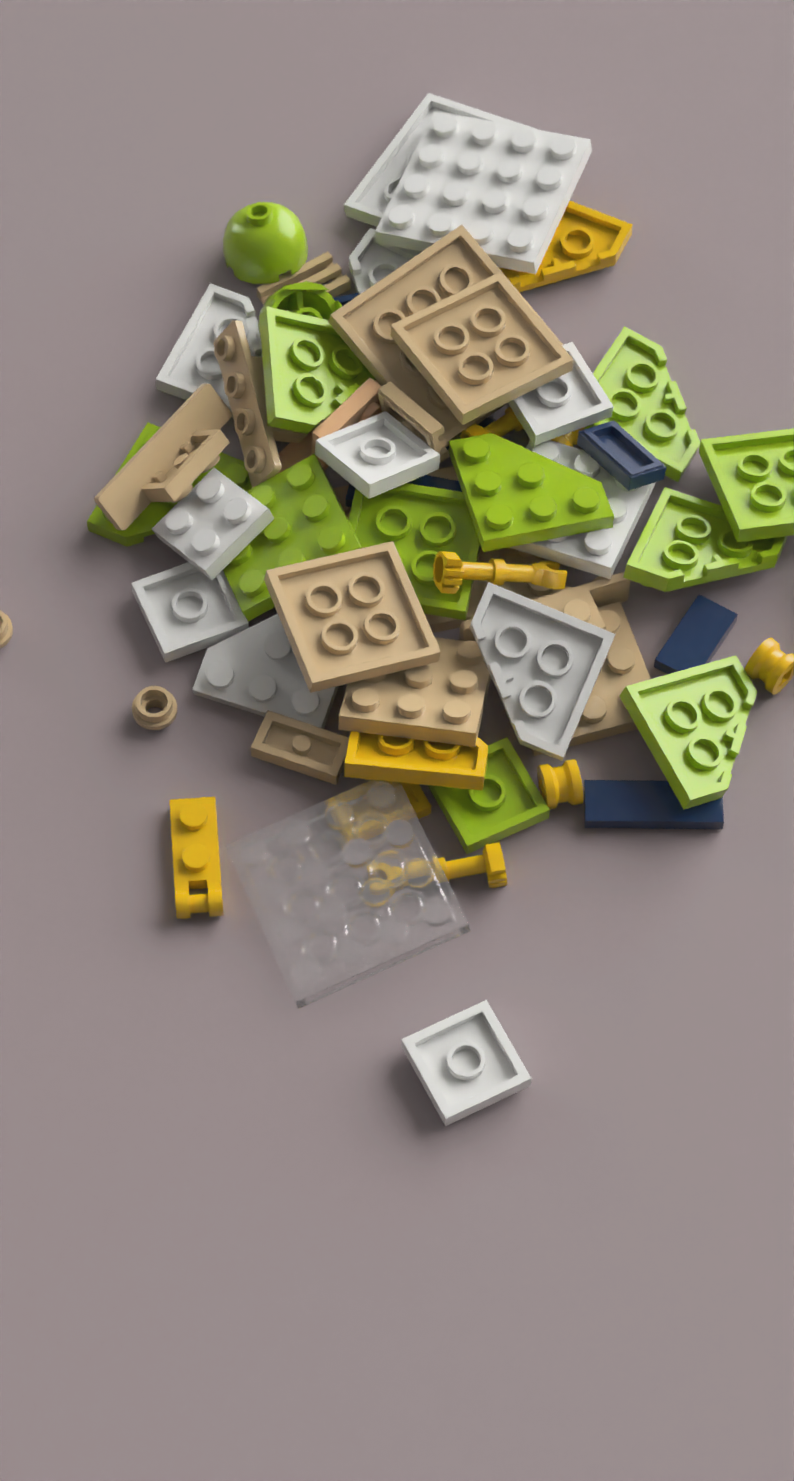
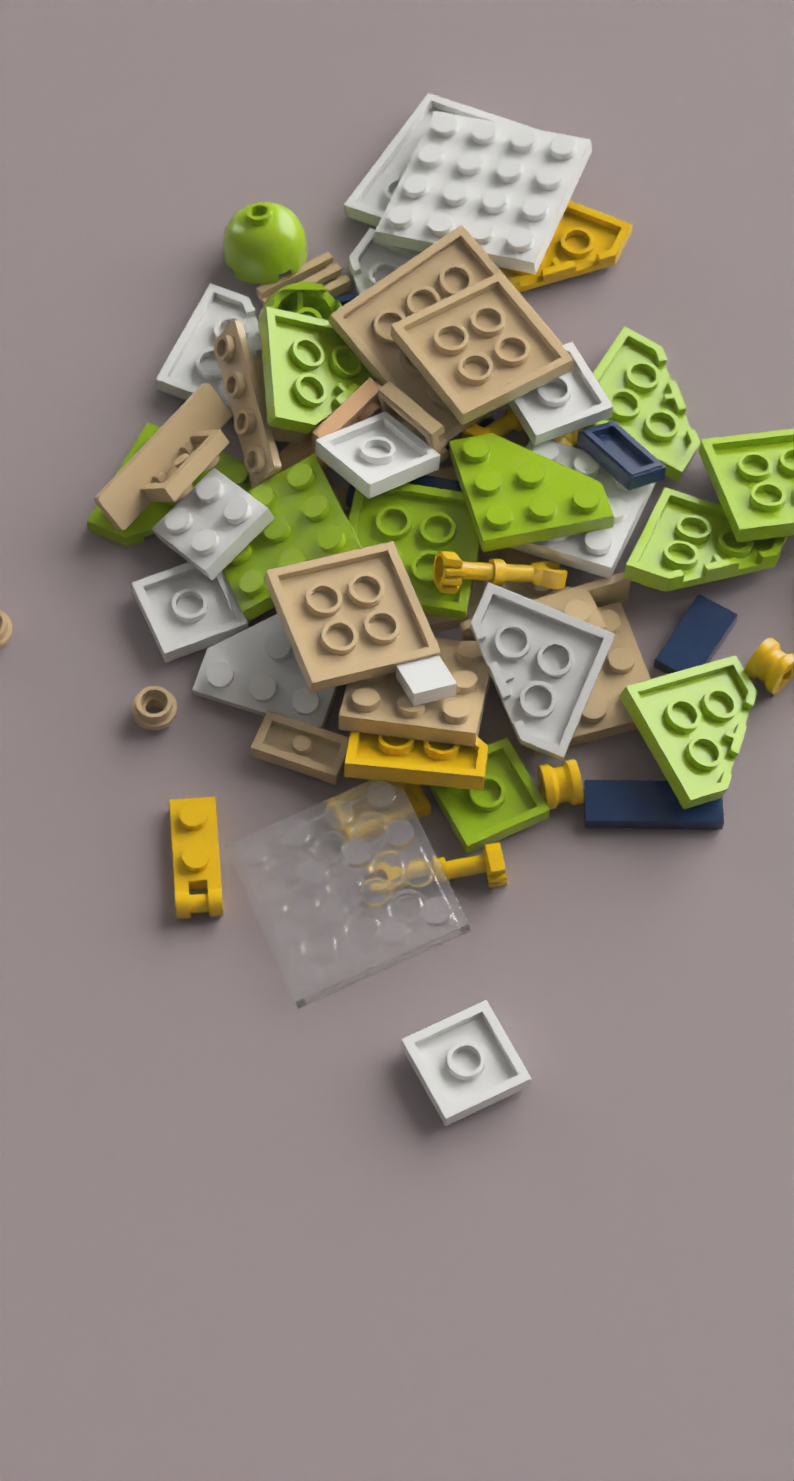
(426, 680): none -> white tile

